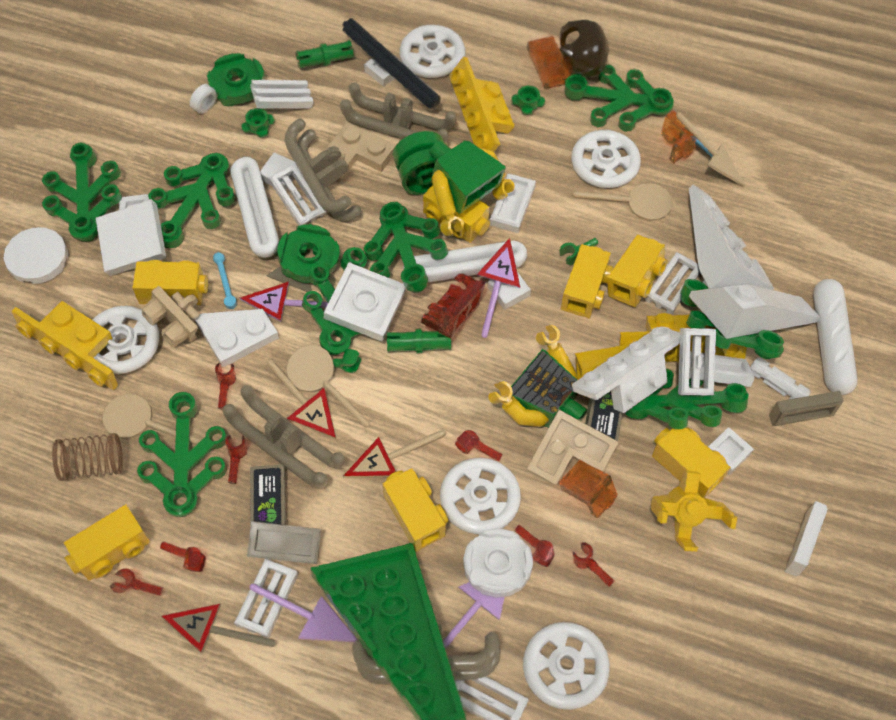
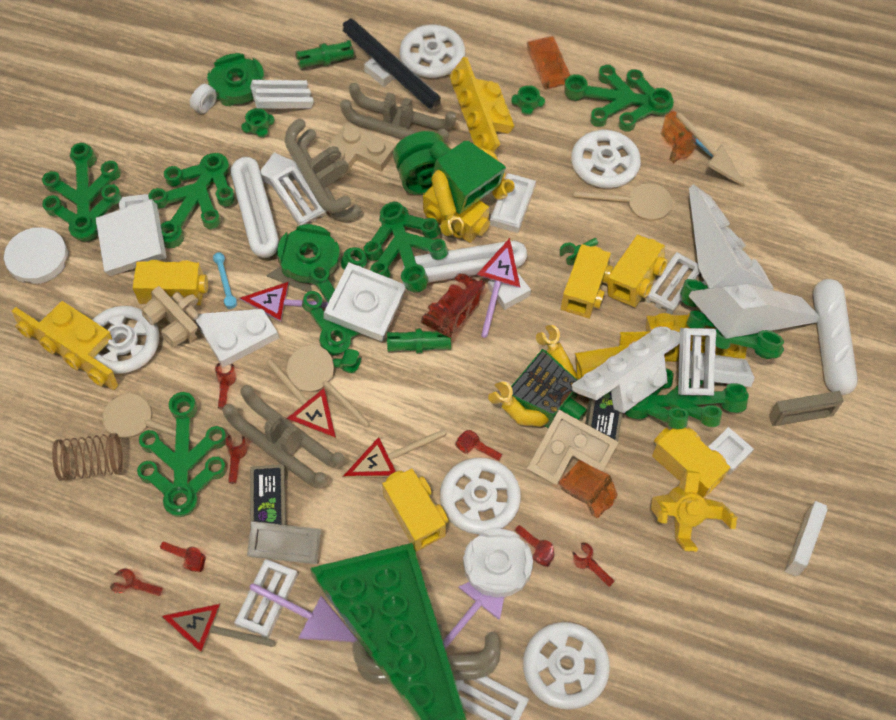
(105, 544): yellow brick -> none
(589, 52): dark brown piece -> none
(778, 380): white axle -> none

